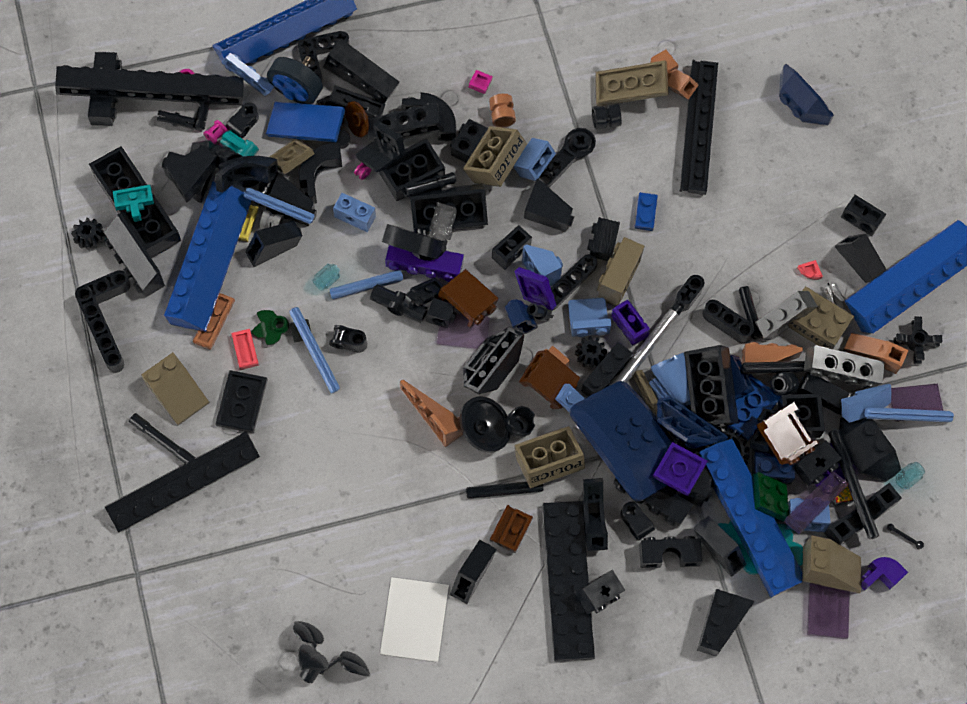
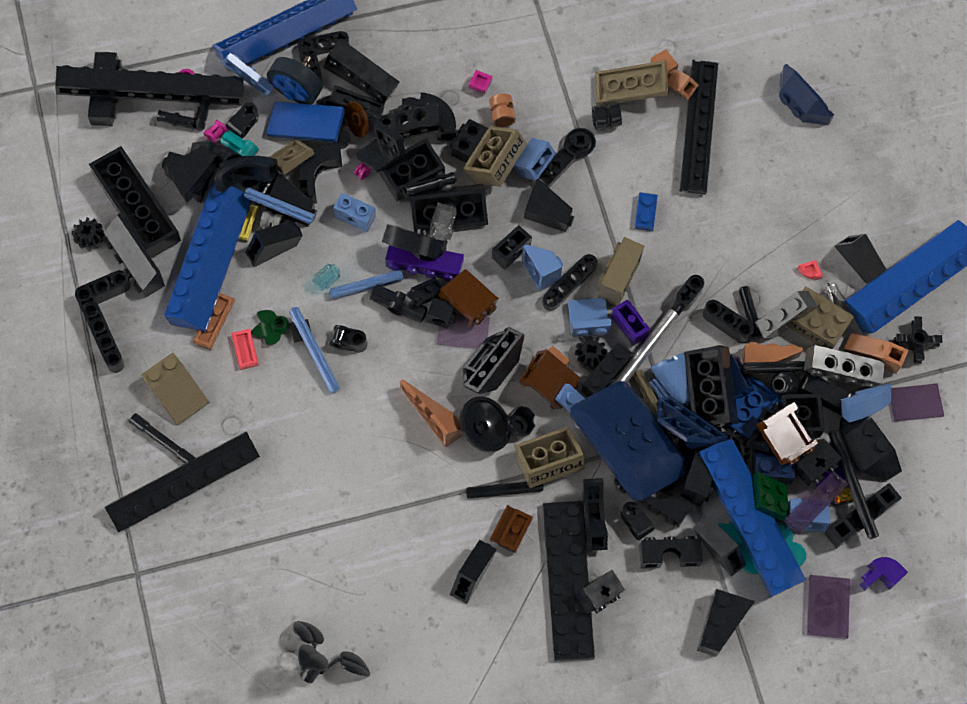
(133, 200): teal hinge -> none
(241, 401): black tile -> none
(414, 619): white sticker -> none
(519, 317): dark blue brick -> none
(535, 288): dark purple plate -> none
(539, 312): black axle -> none
(604, 239): black brick -> none
(680, 469): dark purple plate -> none
(831, 565): dark tan slope -> none
(863, 215): black brick -> none
(908, 414): medium blue axle -> none
(910, 475): clear light blue brick -> none
(919, 544): black hinge -> none

